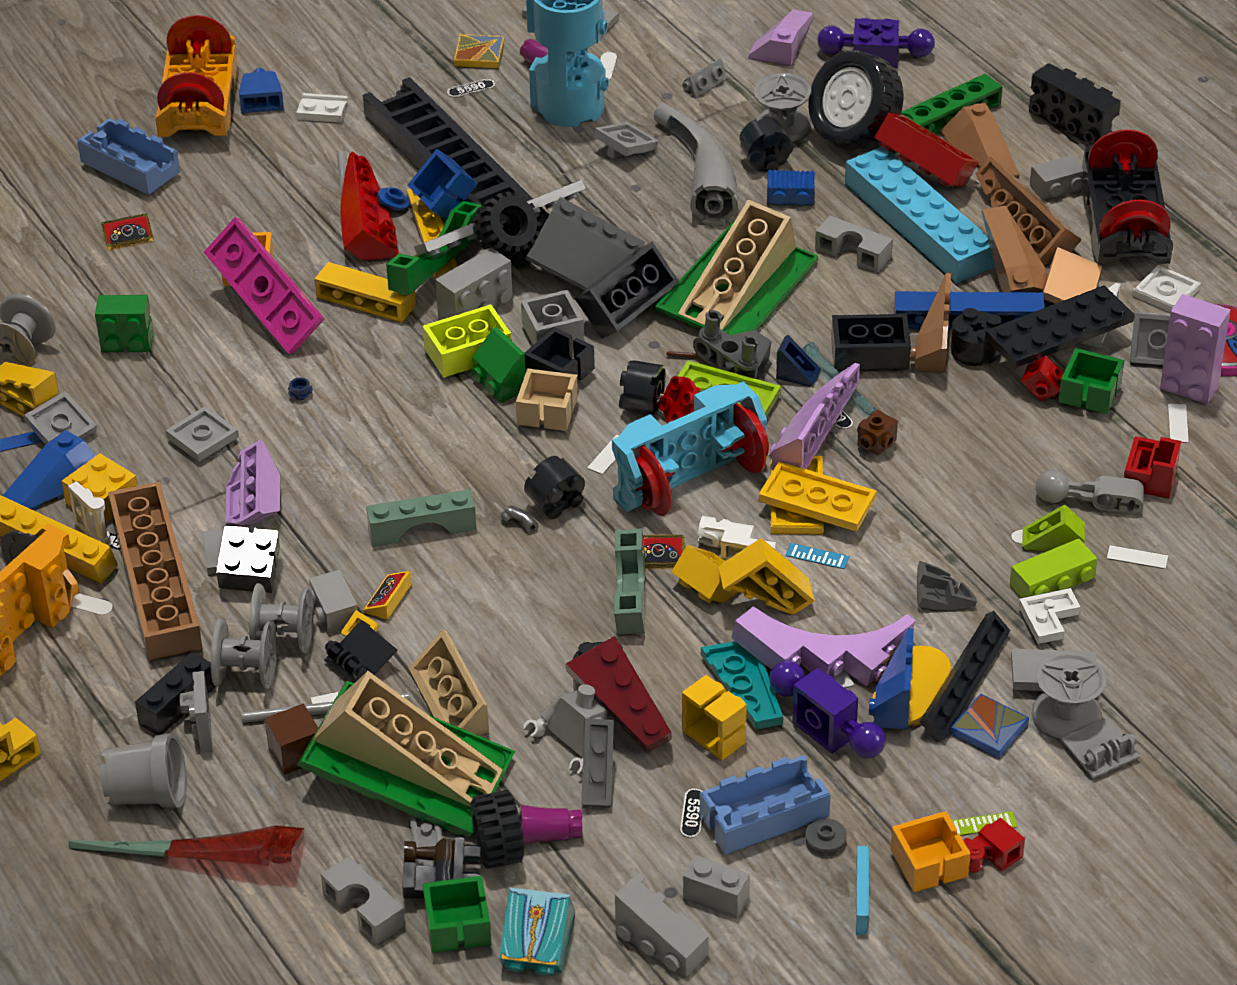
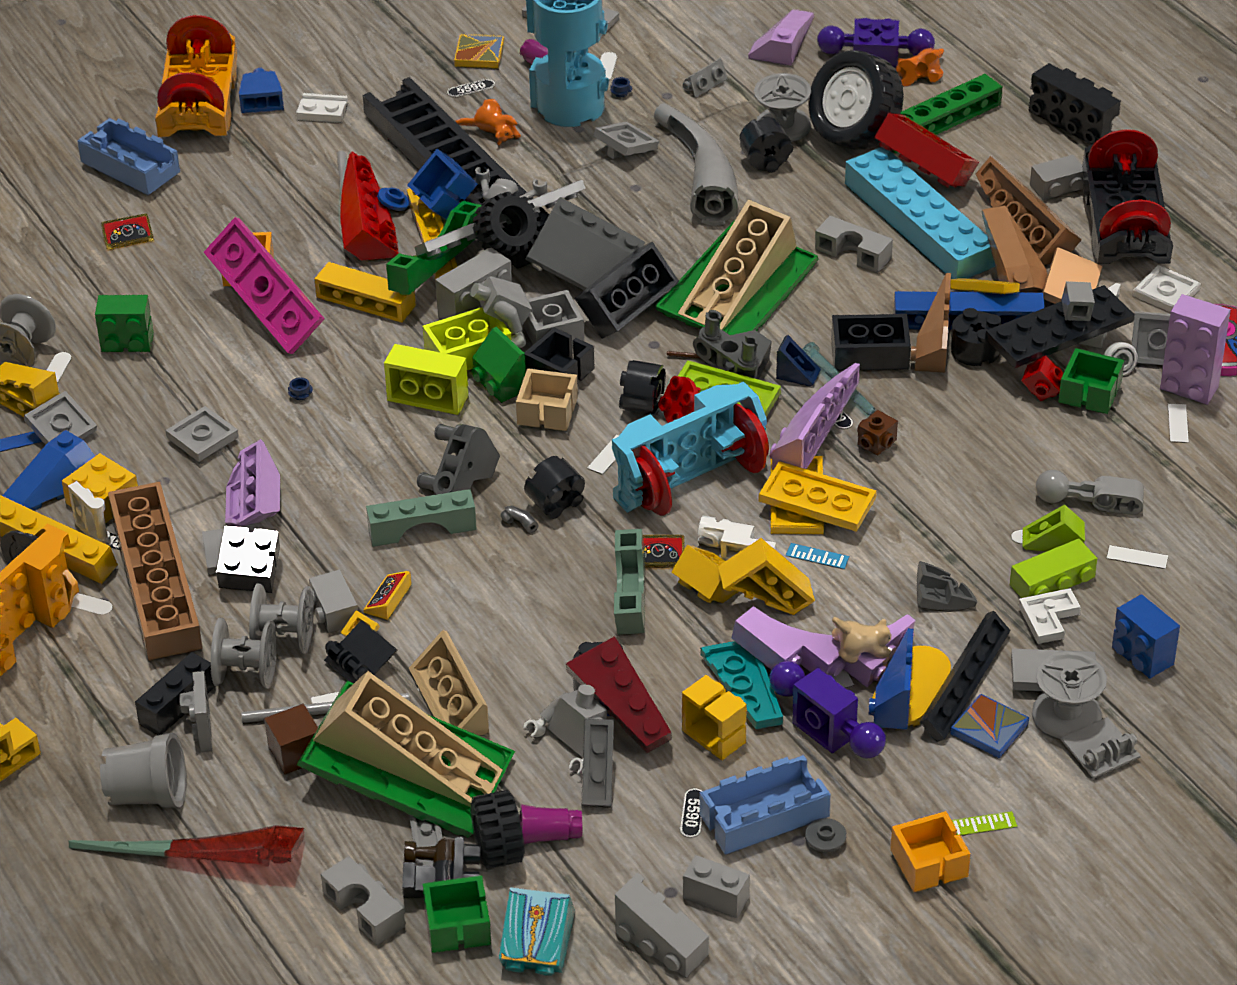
(59, 364): none -> white sticker
(426, 379): none -> neon yellow brick
(474, 459): none -> dark grey piece
(491, 120): none -> orange animal
(504, 302): none -> light grey torso
(505, 185): none -> light grey piece
(620, 87): none -> dark blue plate
(790, 187): blue brick -> none
(861, 638): none -> tan animal
(862, 890): medium azure tile -> none
(924, 64): none -> orange animal
(979, 136): medium nougat wedge -> none
(984, 286): none -> yellow tile
(998, 844): red brick -> none
(1077, 301): none -> light grey brick
(1126, 352): none -> white brick
(1145, 636): none -> blue piece
(1154, 464): red plate -> none

